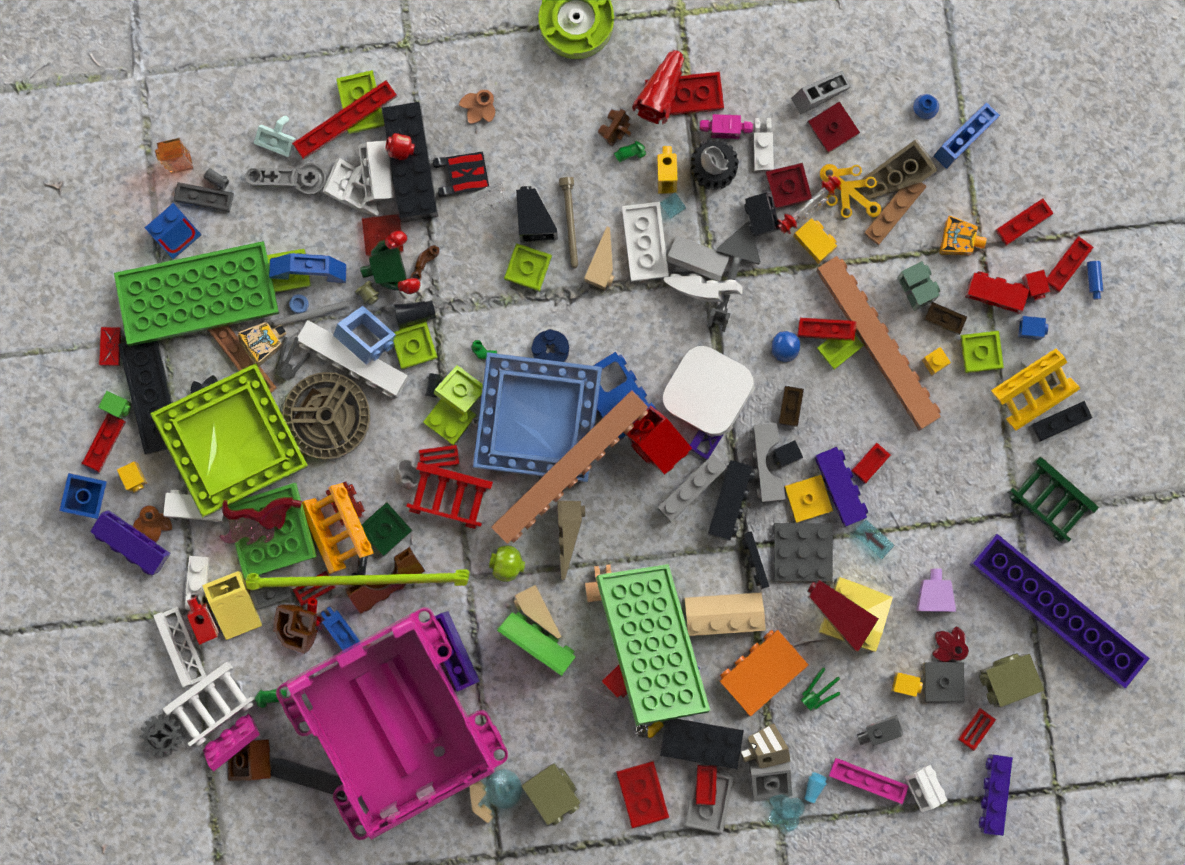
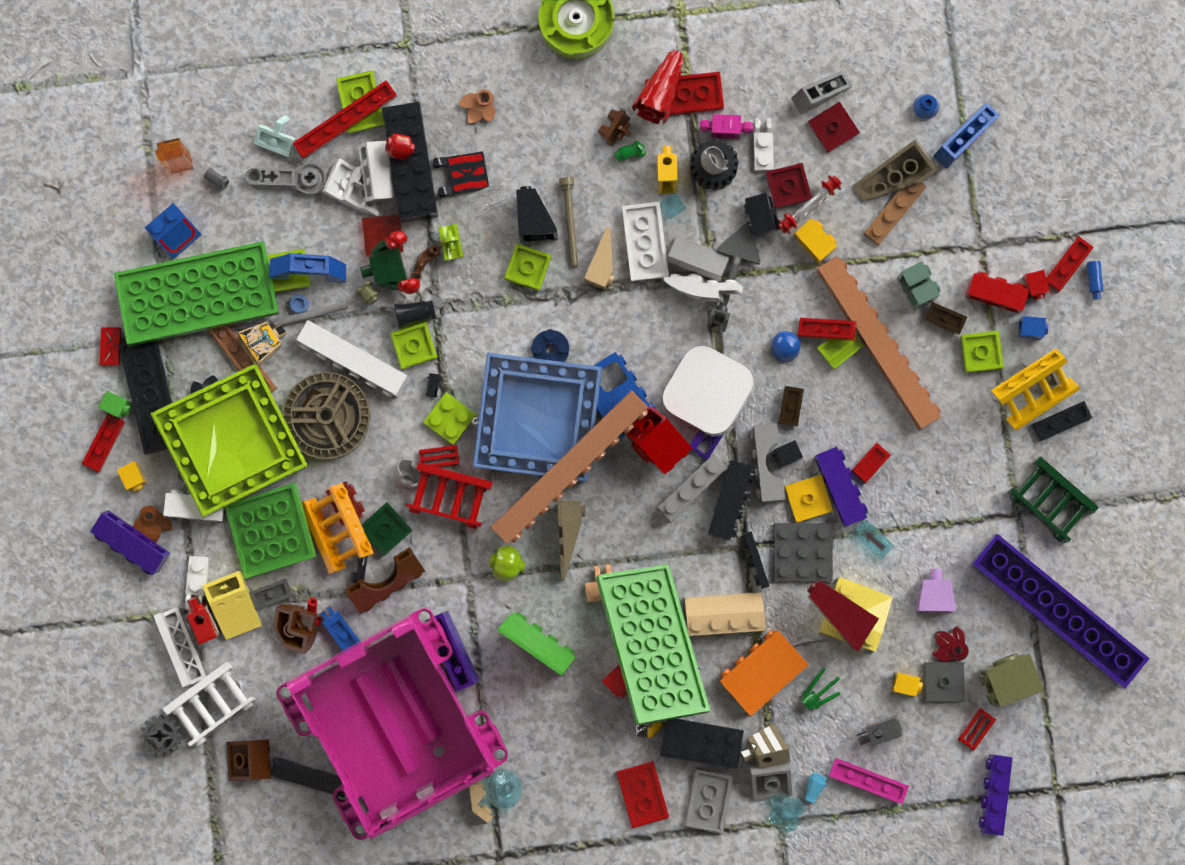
(83, 496): blue slope -> none
(203, 197): dark grey tile -> none
(230, 741): dark pink plate -> none
(257, 523): piece -> none
(265, 697): green arm -> none
(283, 368): dark grey plant -> none
(300, 596): red tile -> none
(344, 334): medium blue window -> none
(450, 242): none -> lime hips
(459, 390): lime plate -> none
(459, 578): lime hinge -> none
(480, 351): green arm -> none
(533, 606): tan slope -> none
(552, 794): olive brick -> none
(706, 784): red tile -> none
(847, 189): yellow plant -> none
(926, 788): white brick -> none
(936, 361): yellow brick -> none
(960, 238): light orange torso -> none
(1024, 221): red tile -> none

